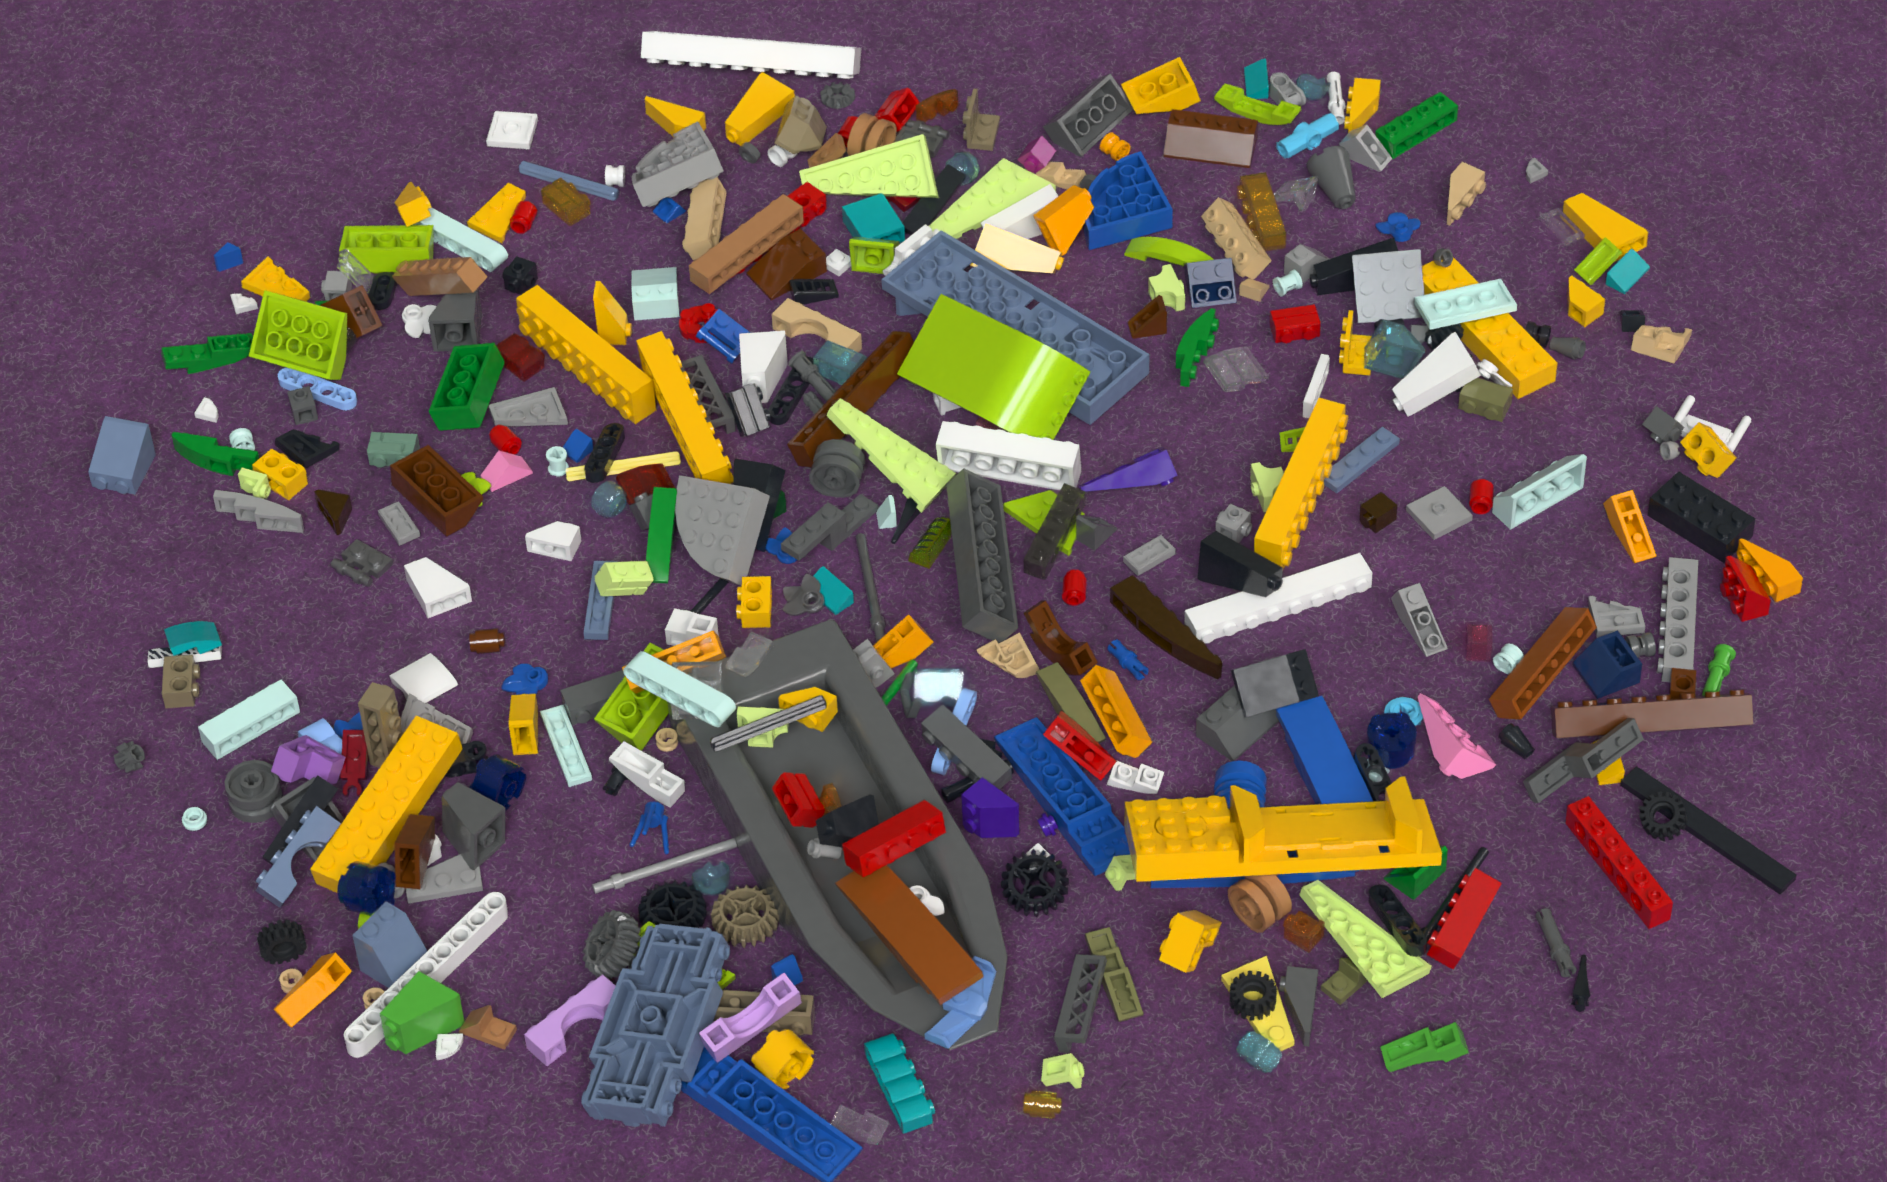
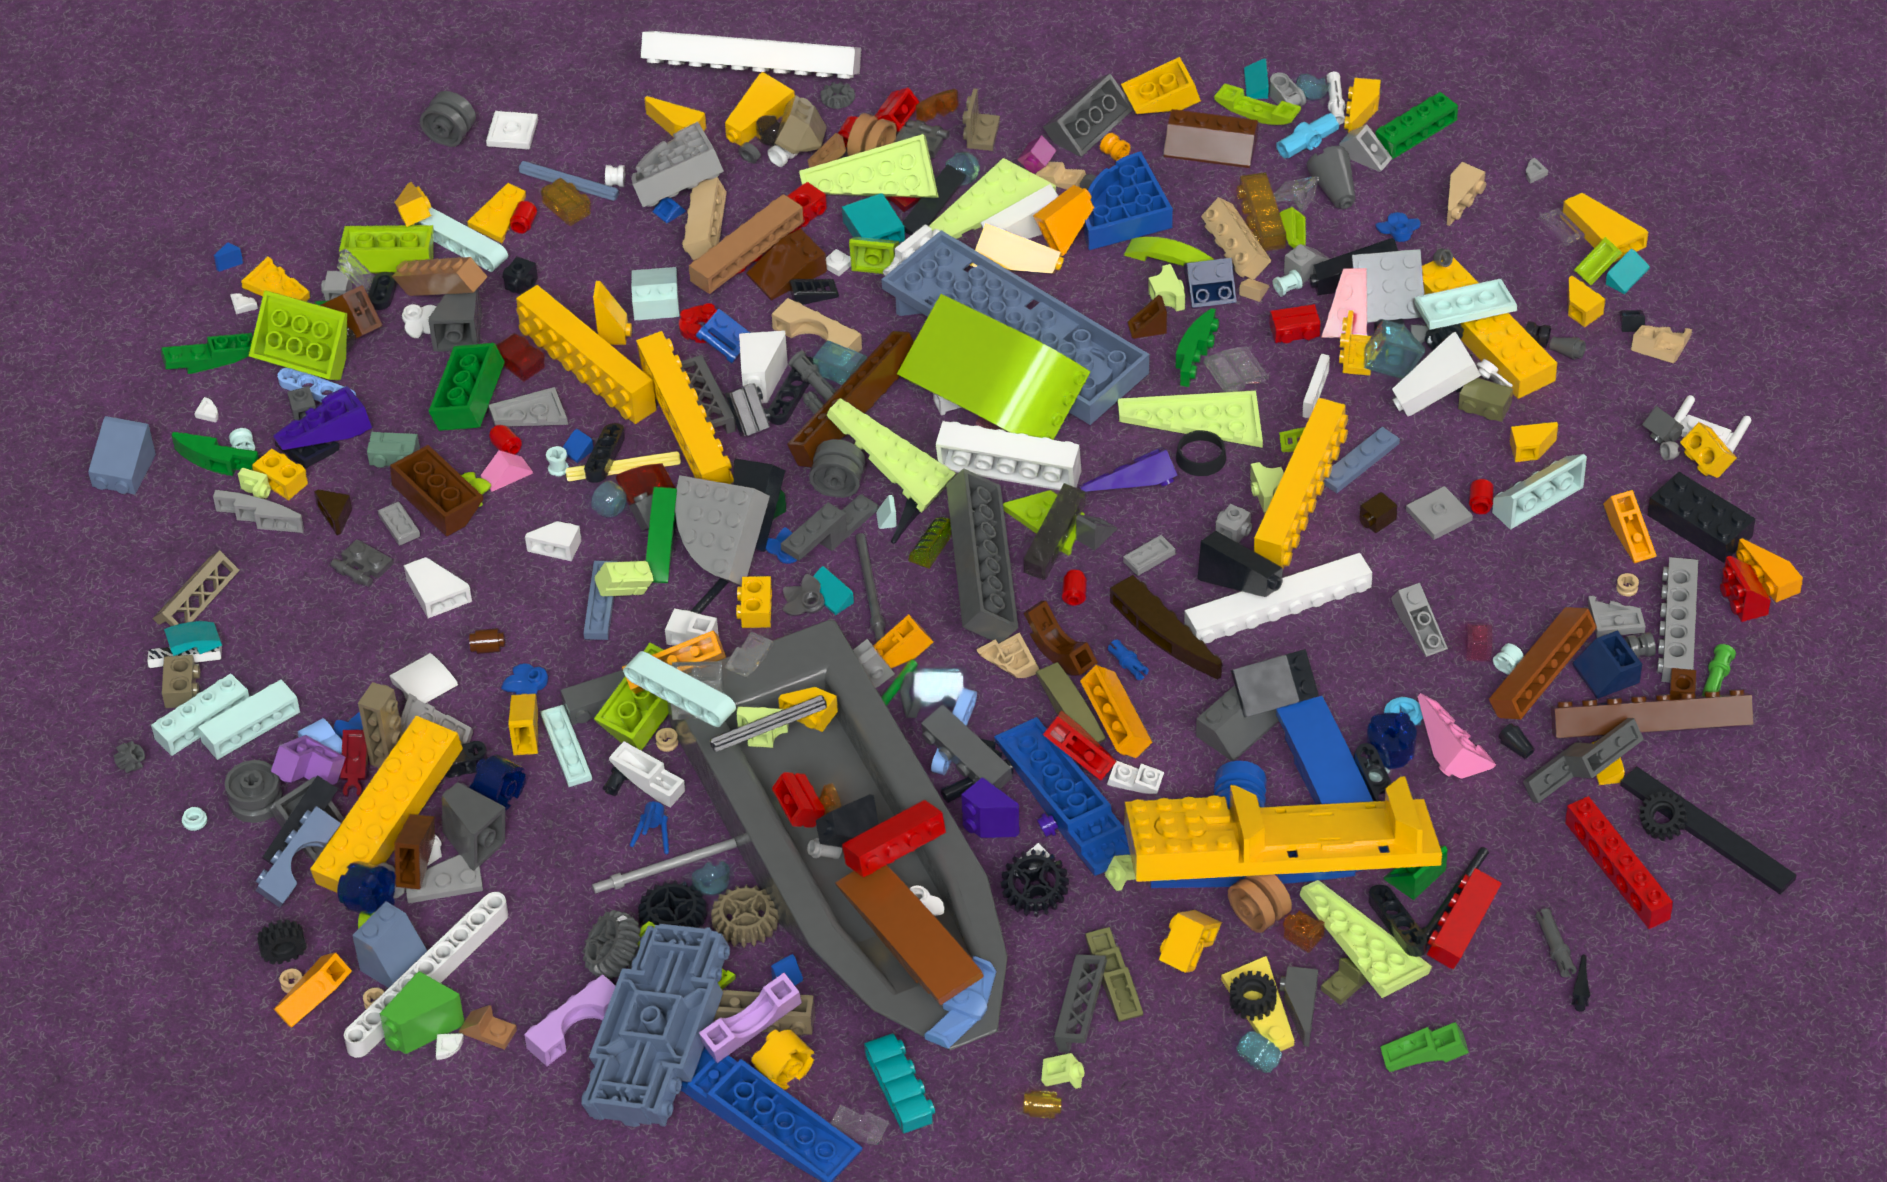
(181, 725): none -> light aqua brick
(194, 582): none -> dark tan fence
(336, 419): none -> dark purple wedge
(447, 118): none -> dark grey wheel
(767, 129): none -> clear smoke hair
(1201, 469): none -> black tyre
(1227, 414): none -> yellowish green wing
(1294, 226): none -> lime slope
(1350, 295): none -> wing
(1532, 441): none -> yellow slope
(1624, 579): none -> tan bush

